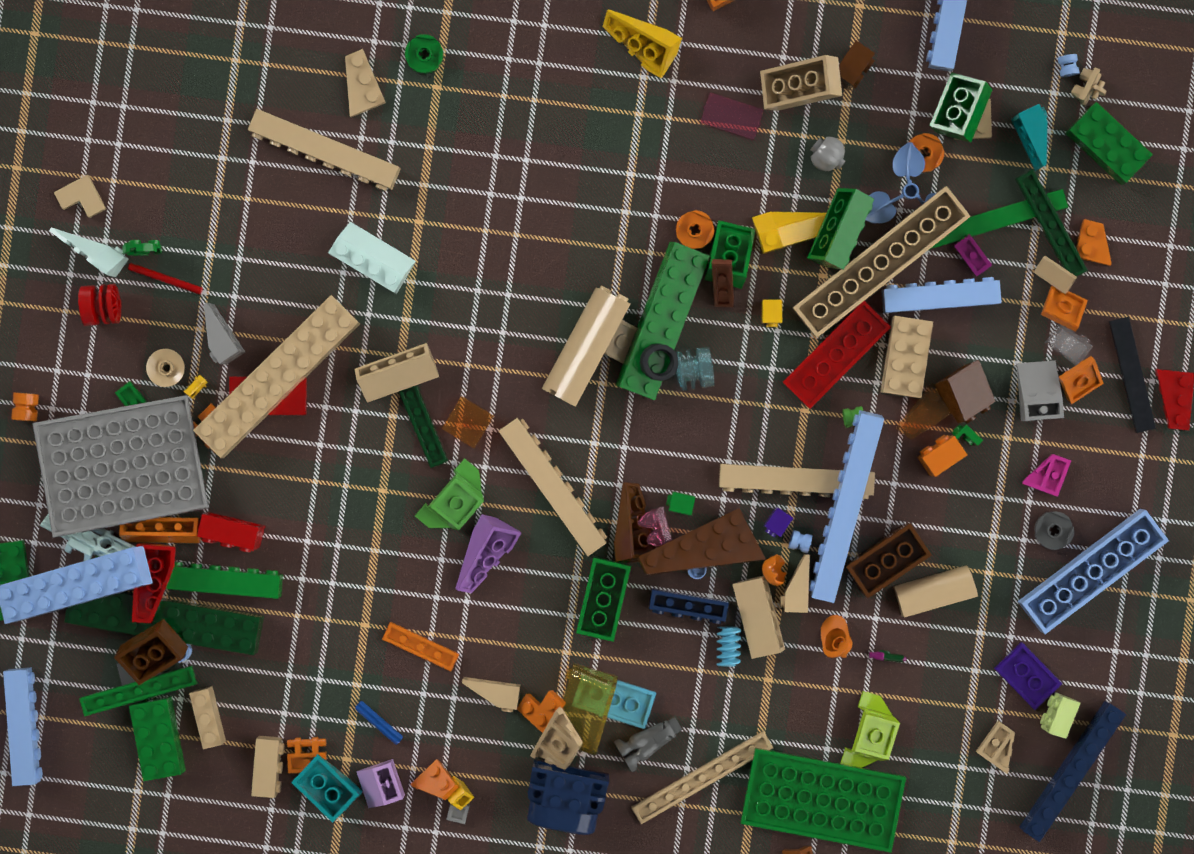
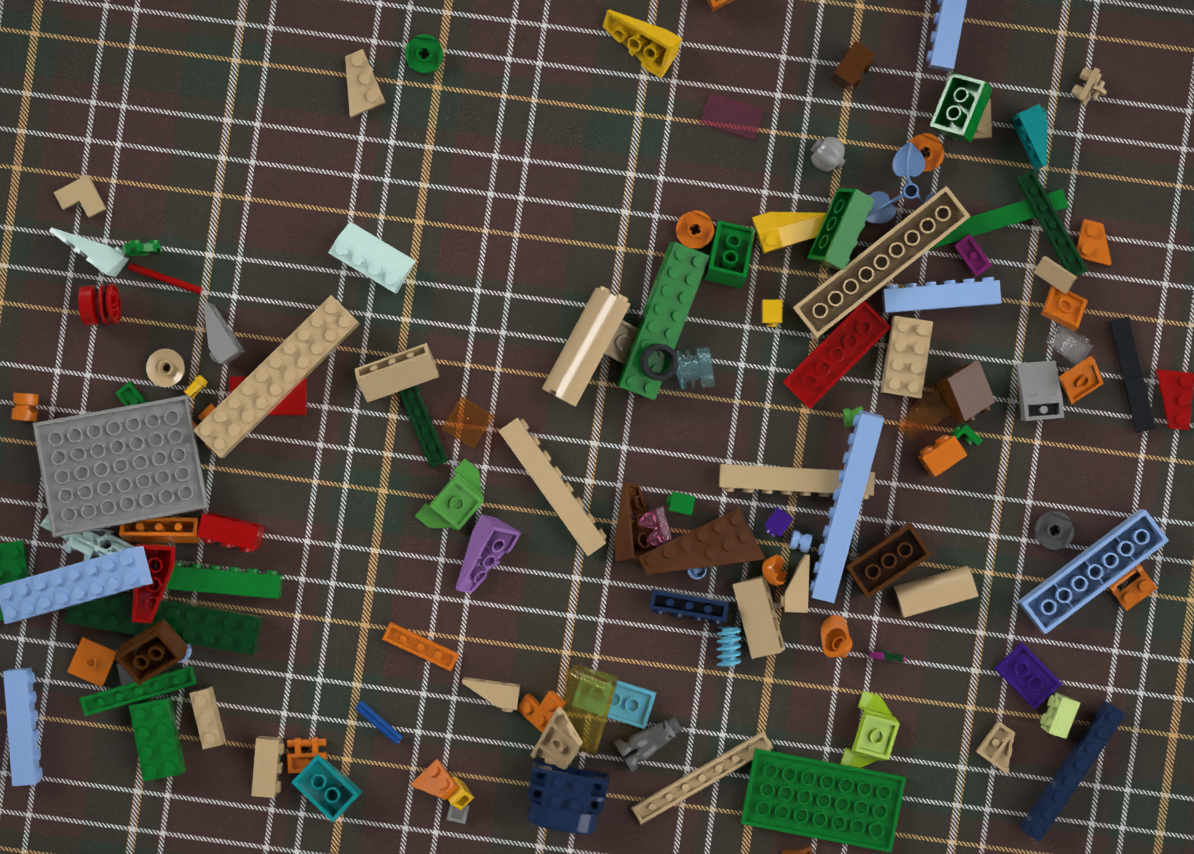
(92, 661): none -> orange plate
(323, 149): tan brick -> none
(381, 784): lavender slope -> none
(603, 599): green brick -> none
(723, 283): copper tile -> none
(801, 83): tan brick -> none
(1049, 475): dark pink wing -> none
(1070, 67): light blue wheel -> none
(1108, 143): green brick -> none
(1135, 590): none -> orange plate

